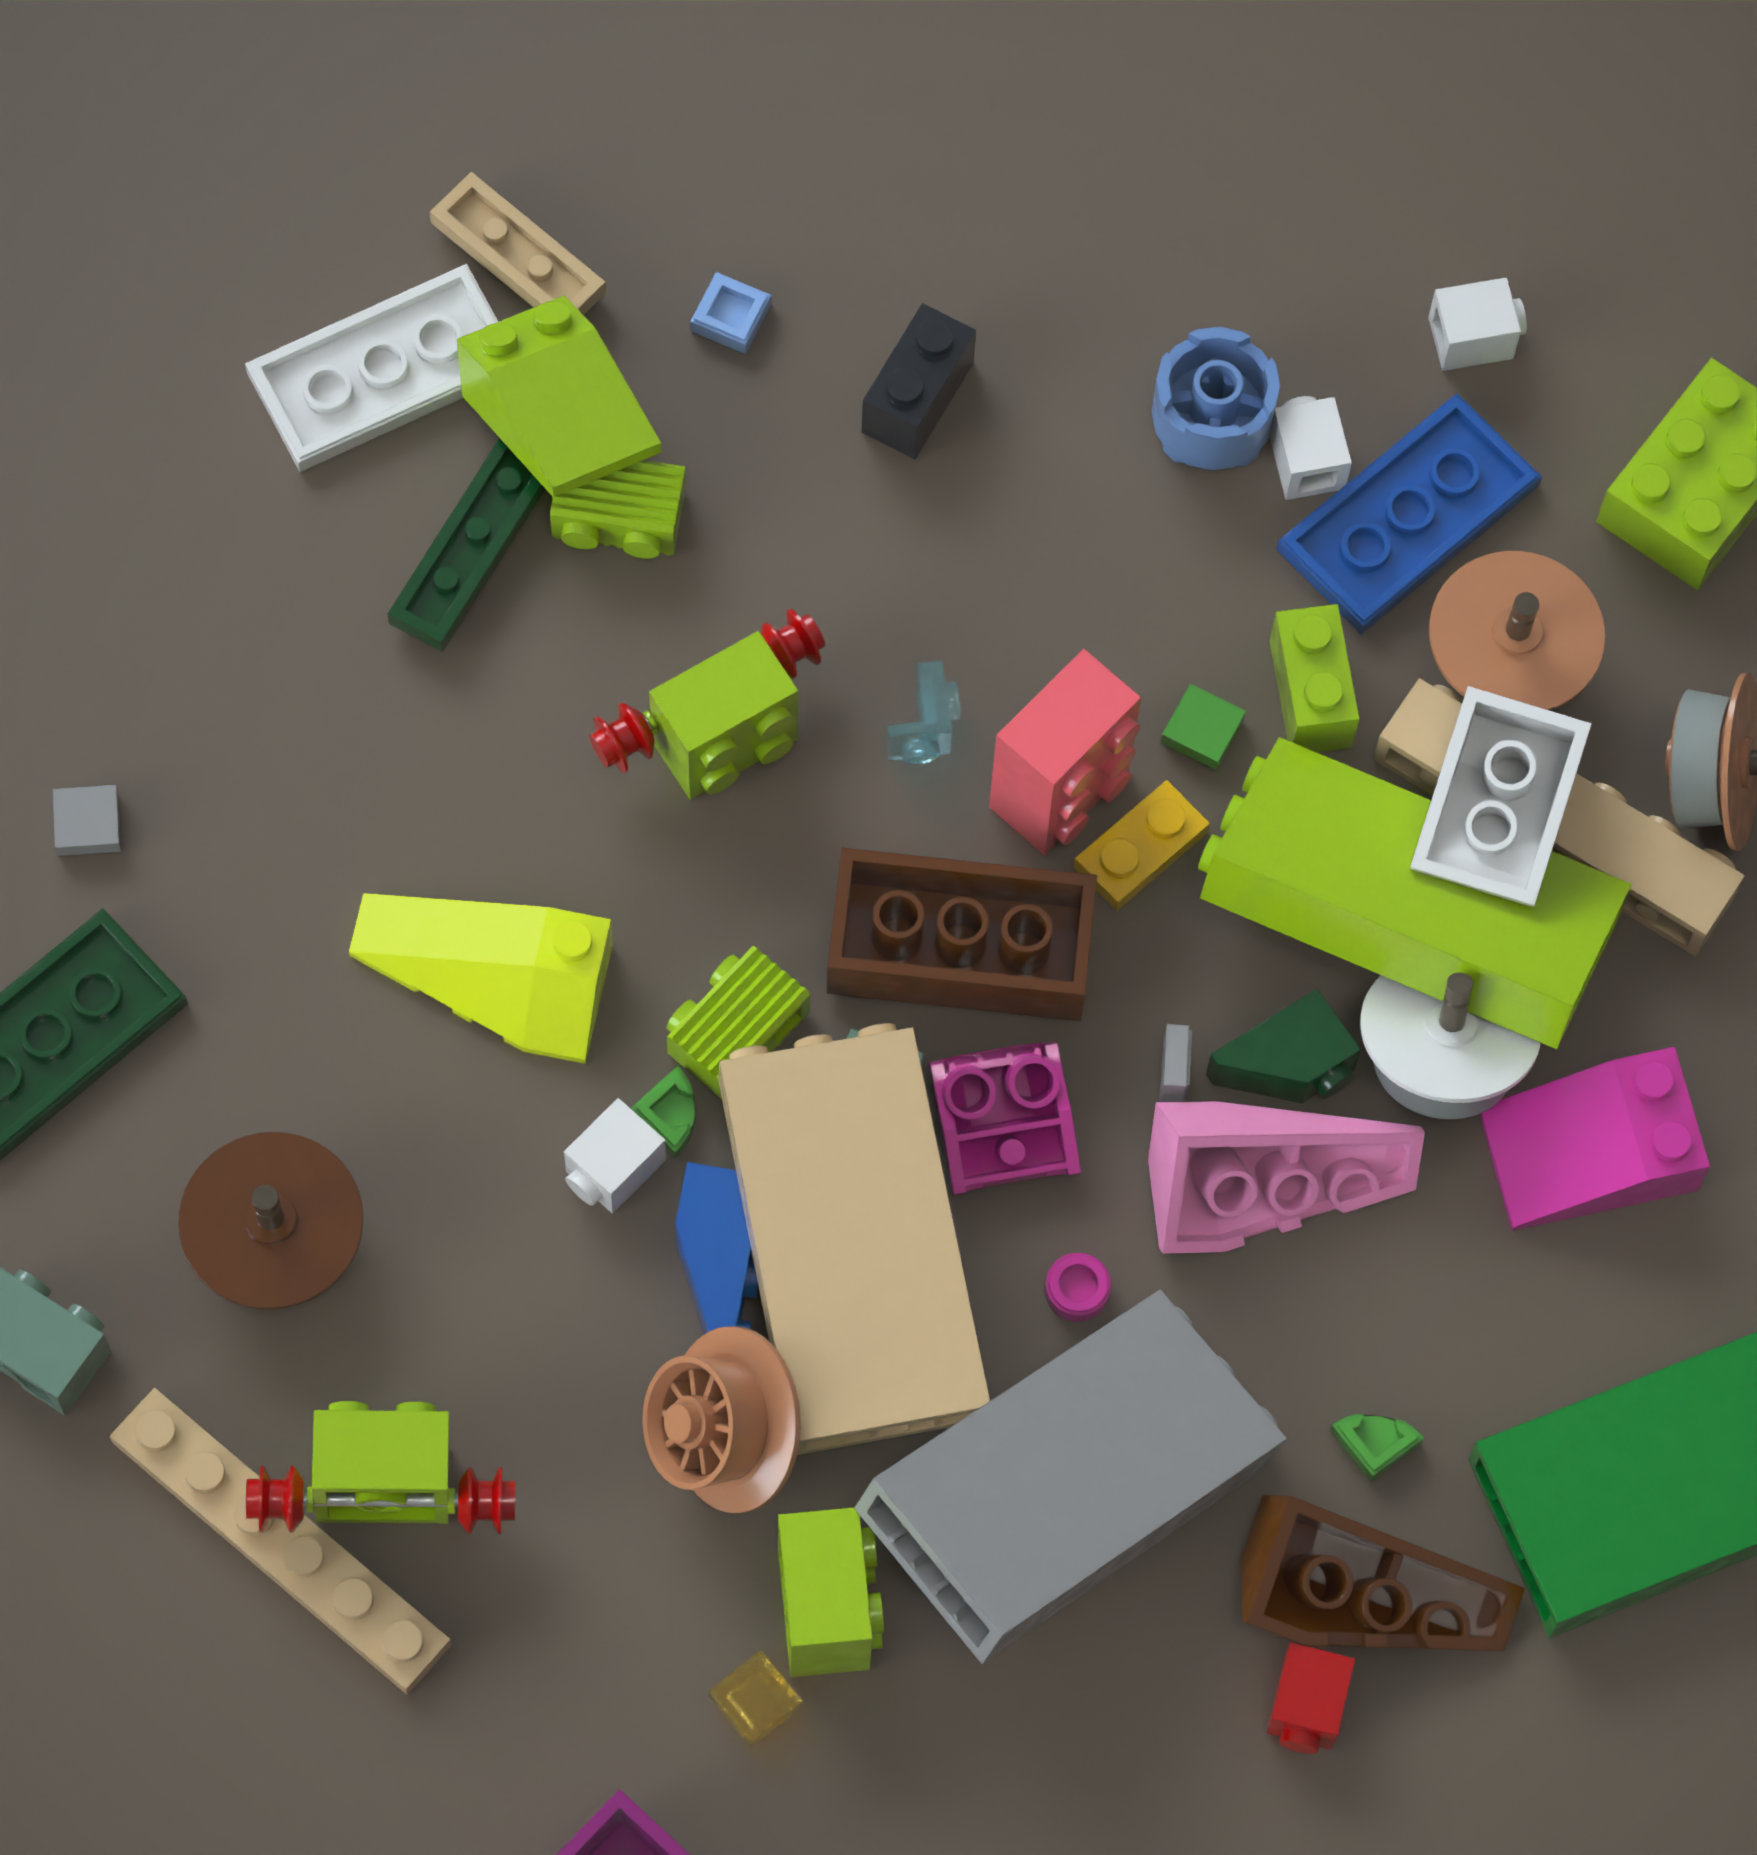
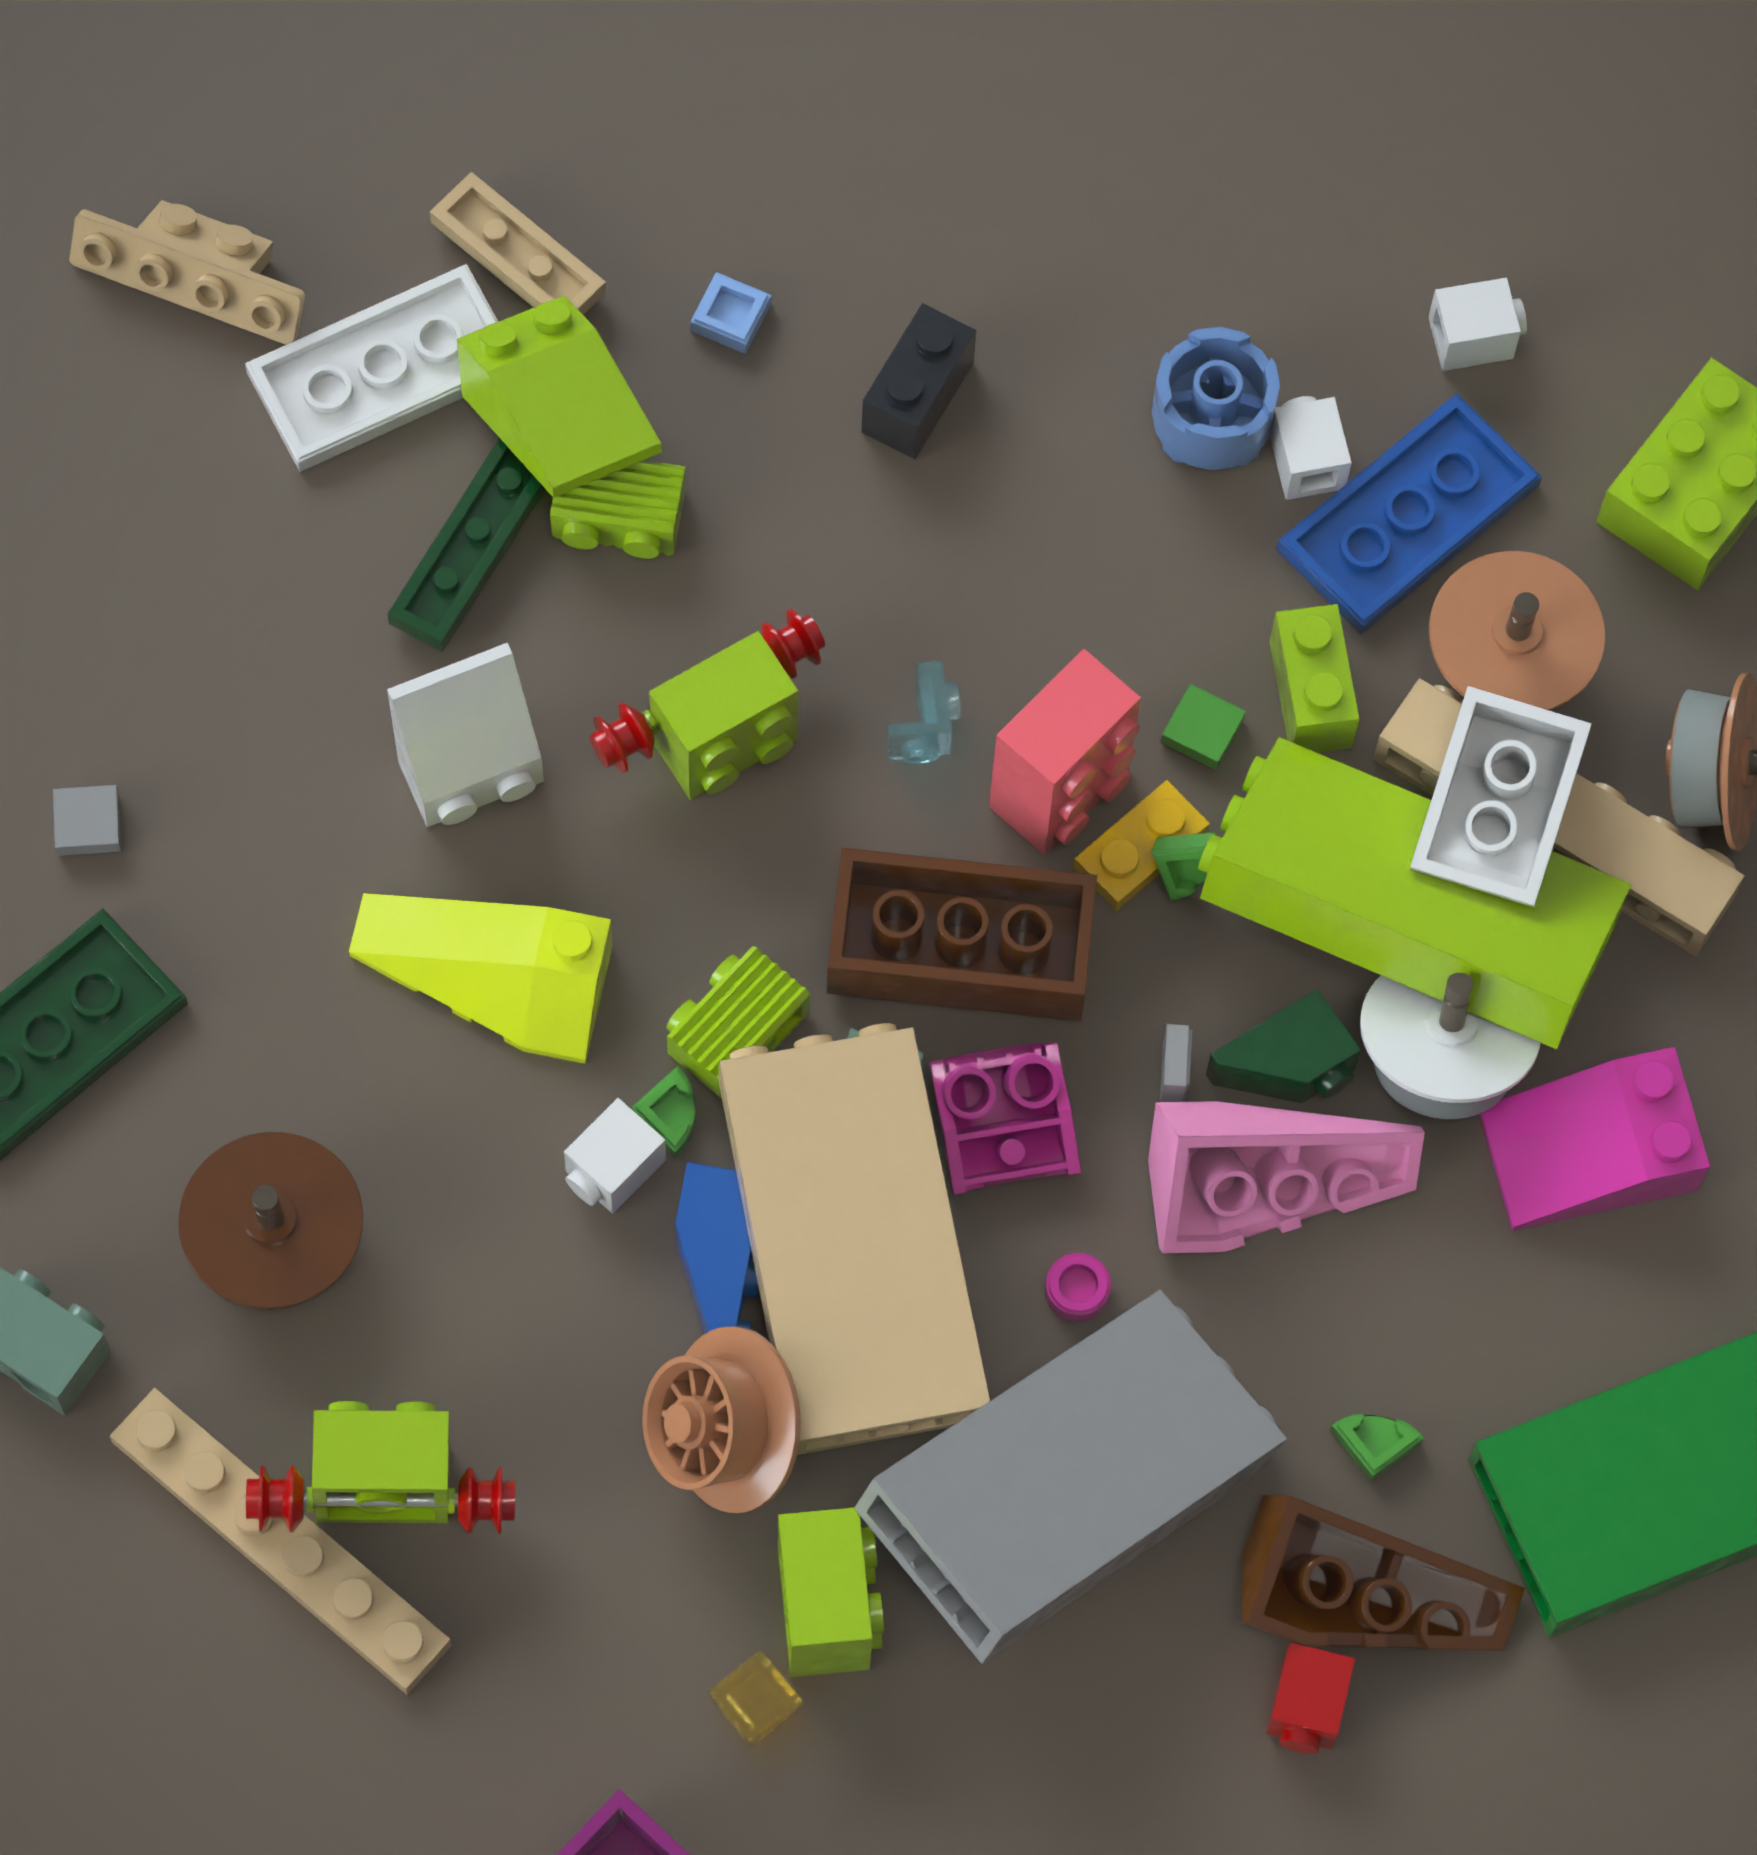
(192, 265): none -> tan bracket
(465, 736): none -> white slope
(1179, 861): none -> bright green tile

